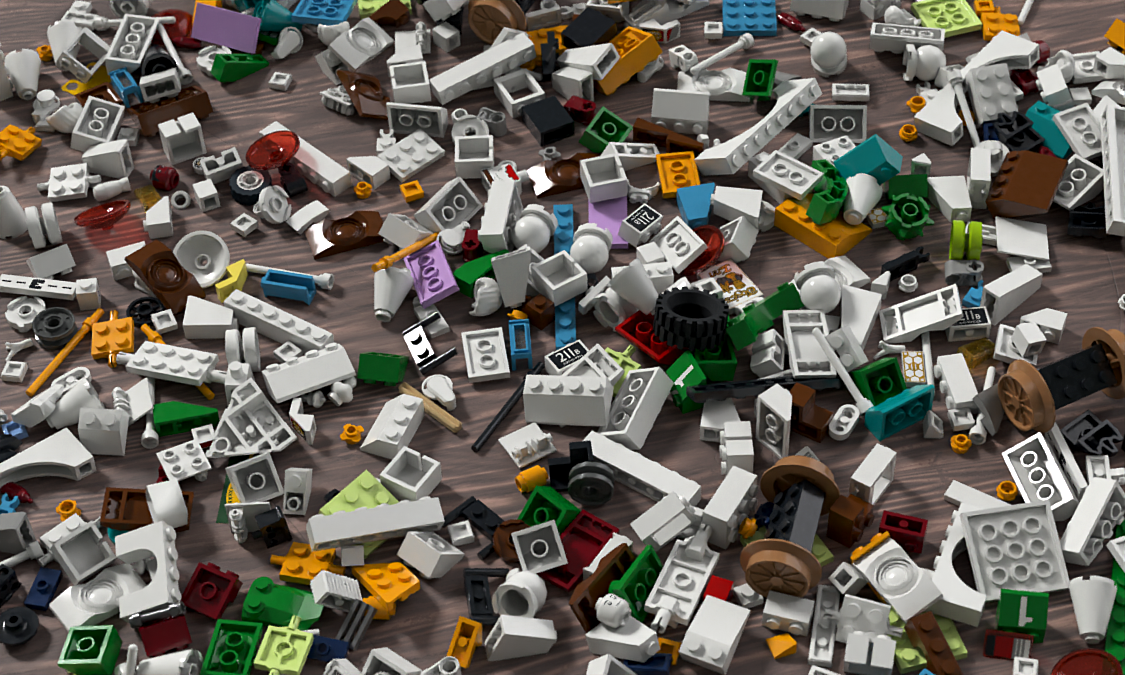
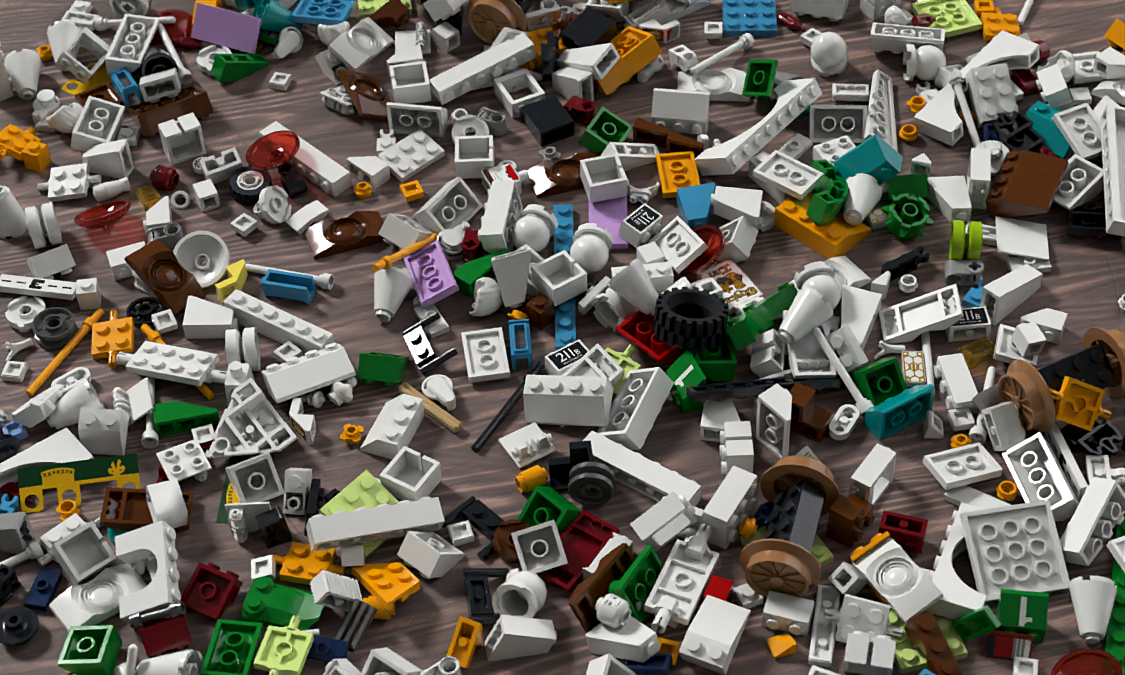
(36, 156): none -> light orange brick
(72, 474): none -> piece
(167, 234): none -> light grey piece
(263, 567): none -> white plate
(315, 495): none -> black hinge
(559, 23): none -> reddish brown piece
(804, 315): none -> white cone
(881, 110): none -> white wing
(923, 20): none -> dark red piece
(962, 466): none -> white plate
(976, 623): none -> green tile
(1003, 426): none -> white brick
(1079, 403): none -> light orange plate

